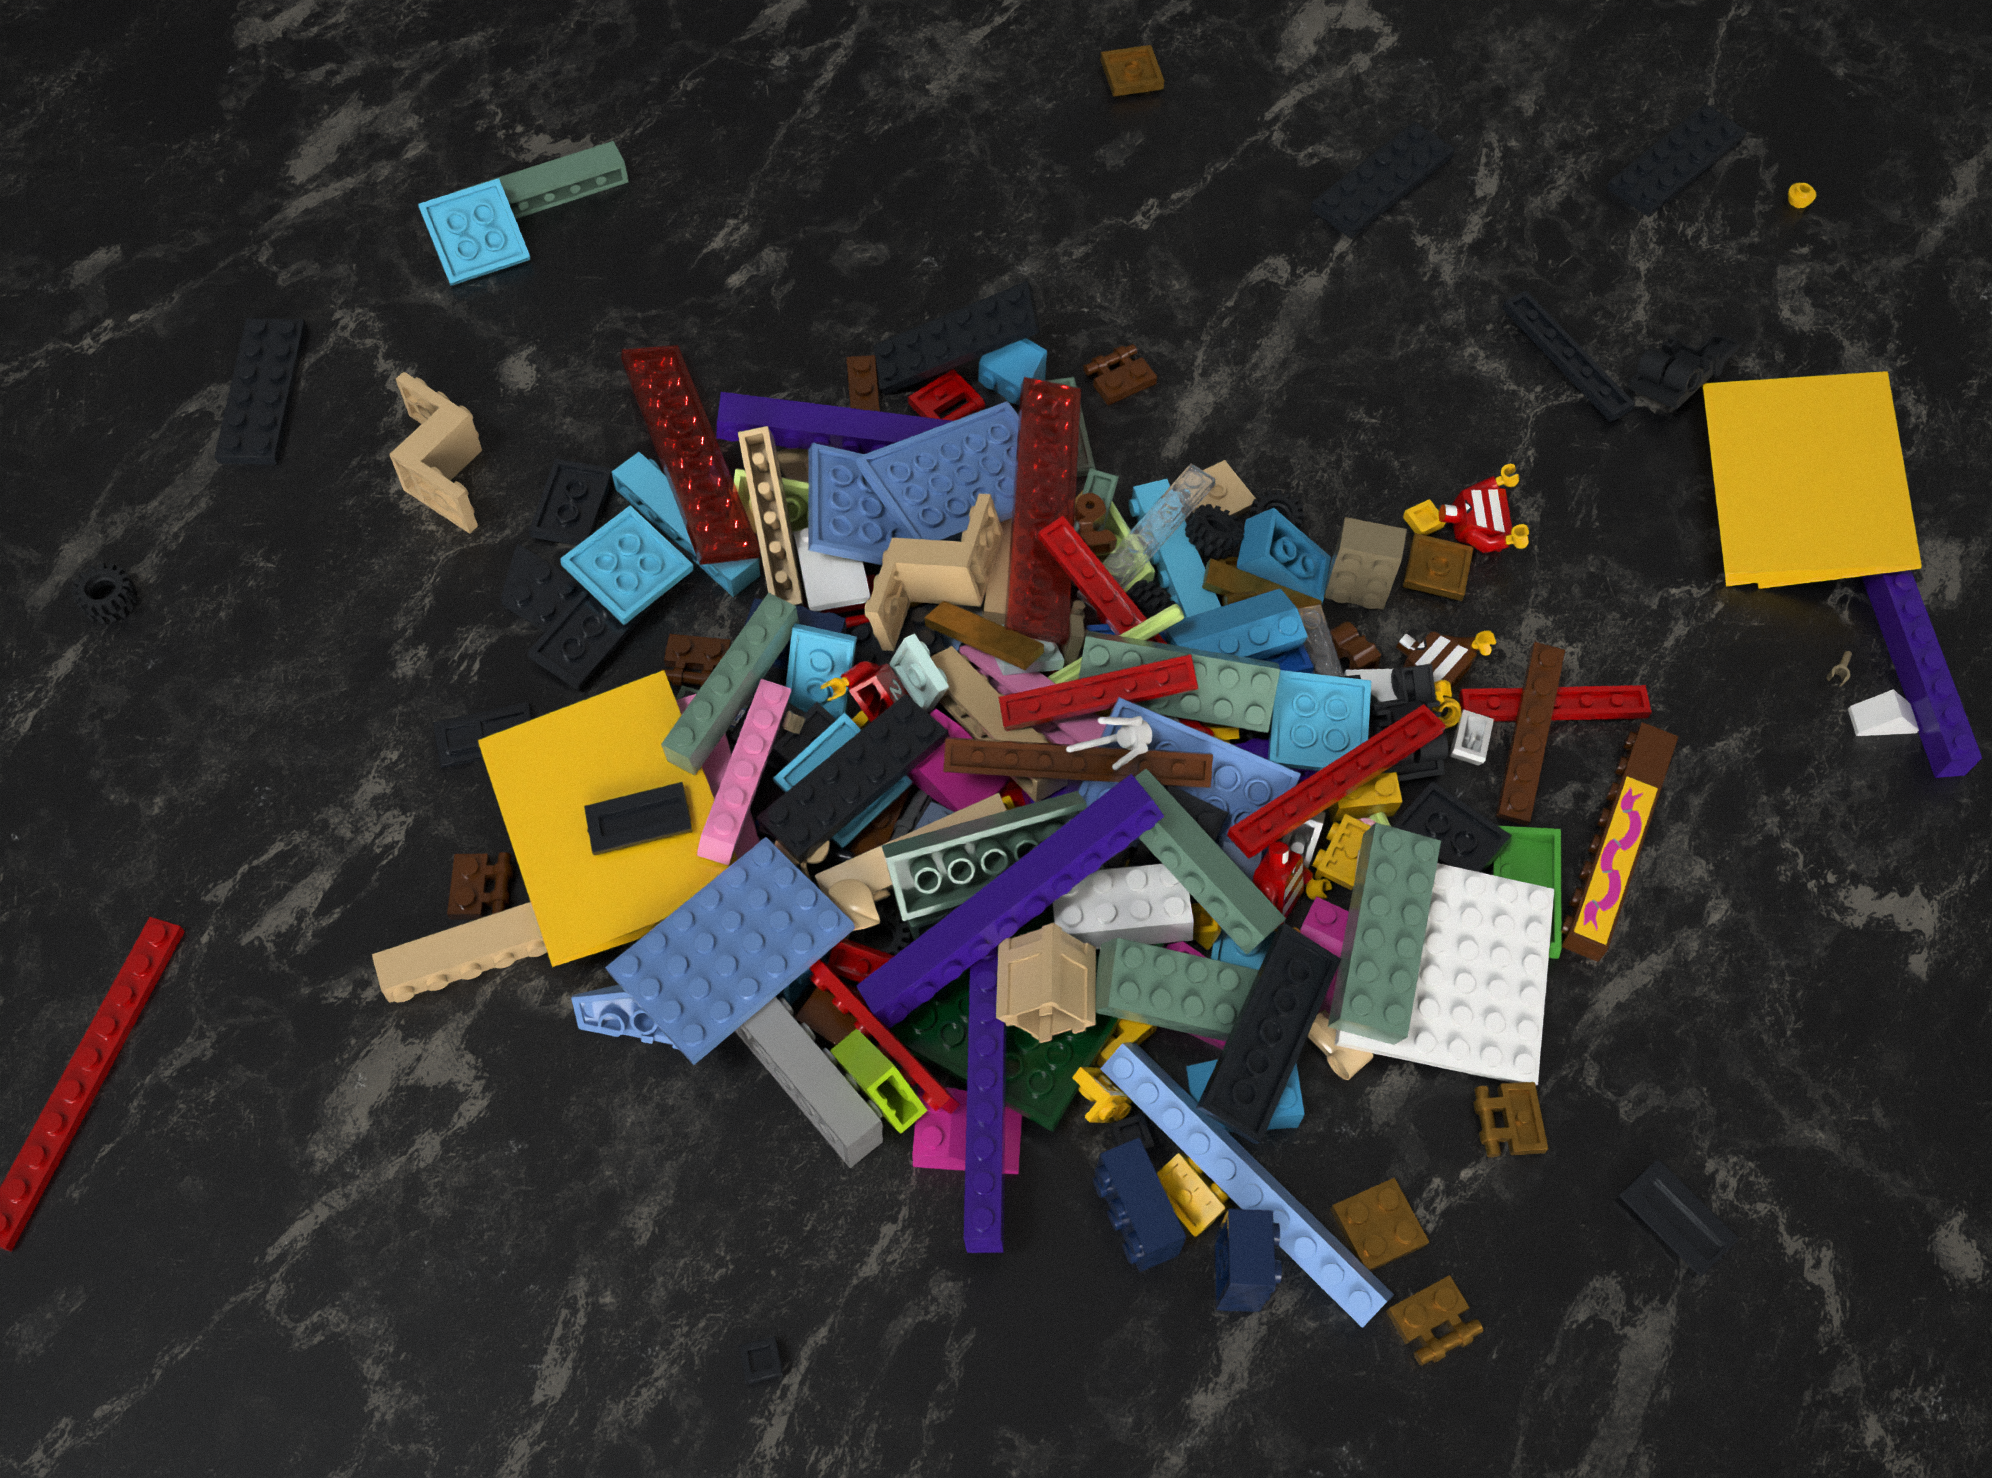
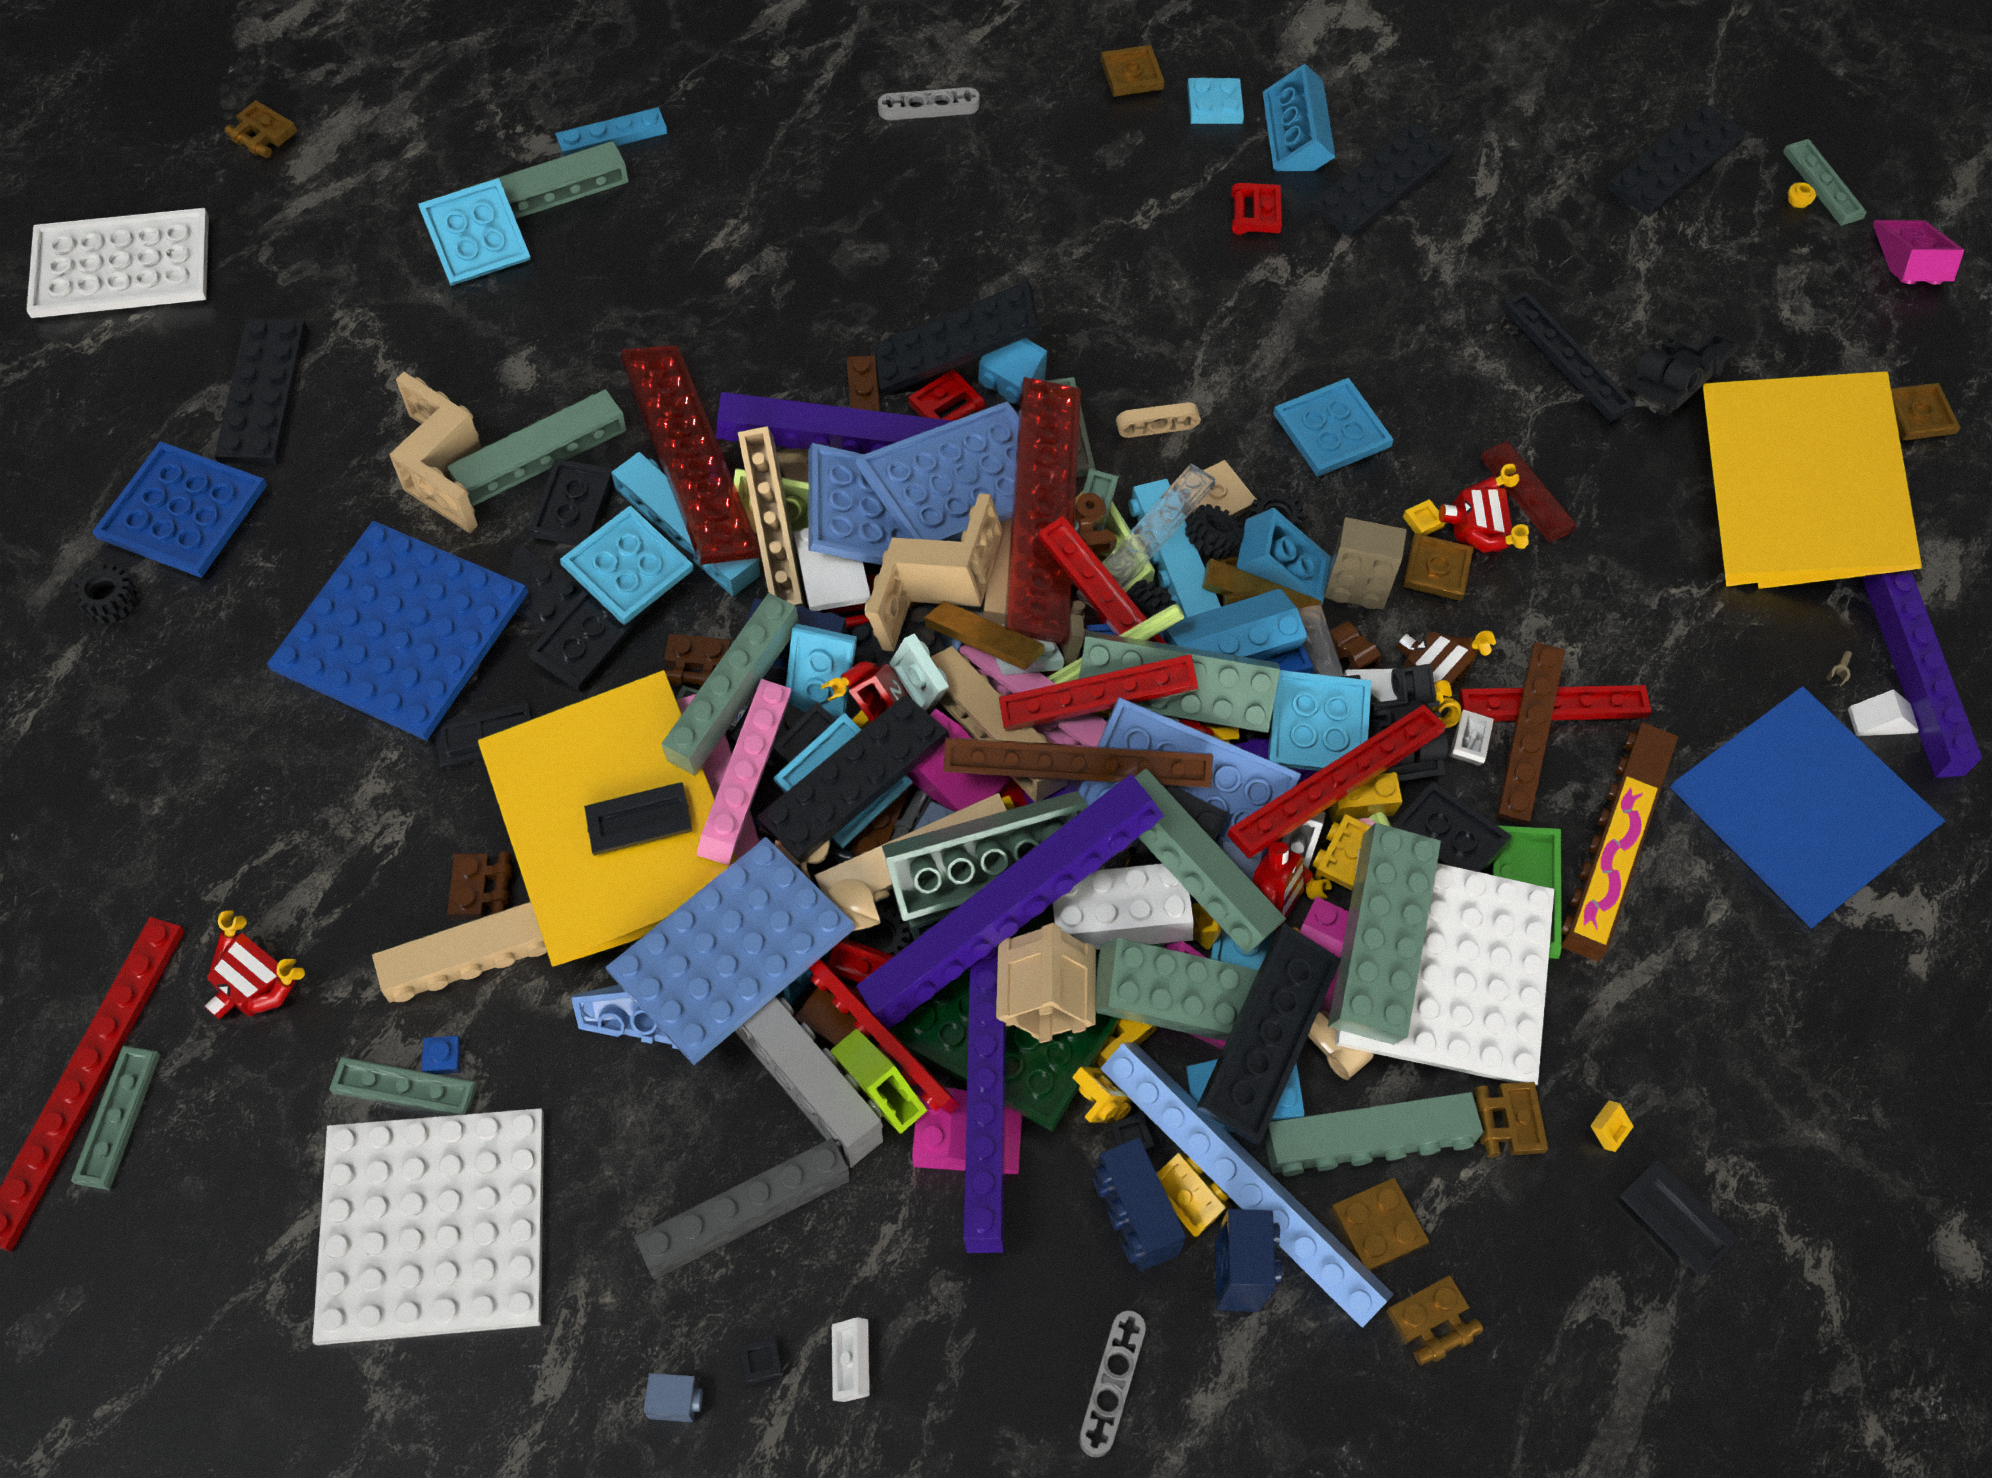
(115, 1118): none -> sand green tile
(118, 262): none -> white plate
(180, 509): none -> blue plate
(246, 973): none -> torso
(266, 124): none -> pearl gold plate
(398, 629): none -> blue plate
(403, 1087): none -> sand green tile
(431, 1227): none -> white plate
(441, 1055): none -> blue plate
(537, 446): none -> sand green brick
(620, 130): none -> dark azure plate
(672, 1397): none -> sand blue brick
(742, 1208): none -> dark grey brick
(793, 722): dark tan hand -> none
(850, 1360): none -> white plate
(928, 100): none -> light grey beam
(1114, 1383): none -> light grey beam
(1122, 381): reddish brown plate -> none
(1133, 735): white plant -> none
(1140, 421): none -> tan beam
(1215, 101): none -> medium azure plate
(1266, 208): none -> red plate
(1298, 122): none -> dark azure slope
(1333, 427): none -> dark azure plate
(1372, 1133): none -> sand green brick
(1530, 493): none -> clear red plate
(1612, 1126): none -> yellow plate
(1807, 806): none -> blue tile
(1825, 182): none -> sand green tile
(1918, 251): none -> dark pink slope
(1923, 412): none -> pearl gold plate

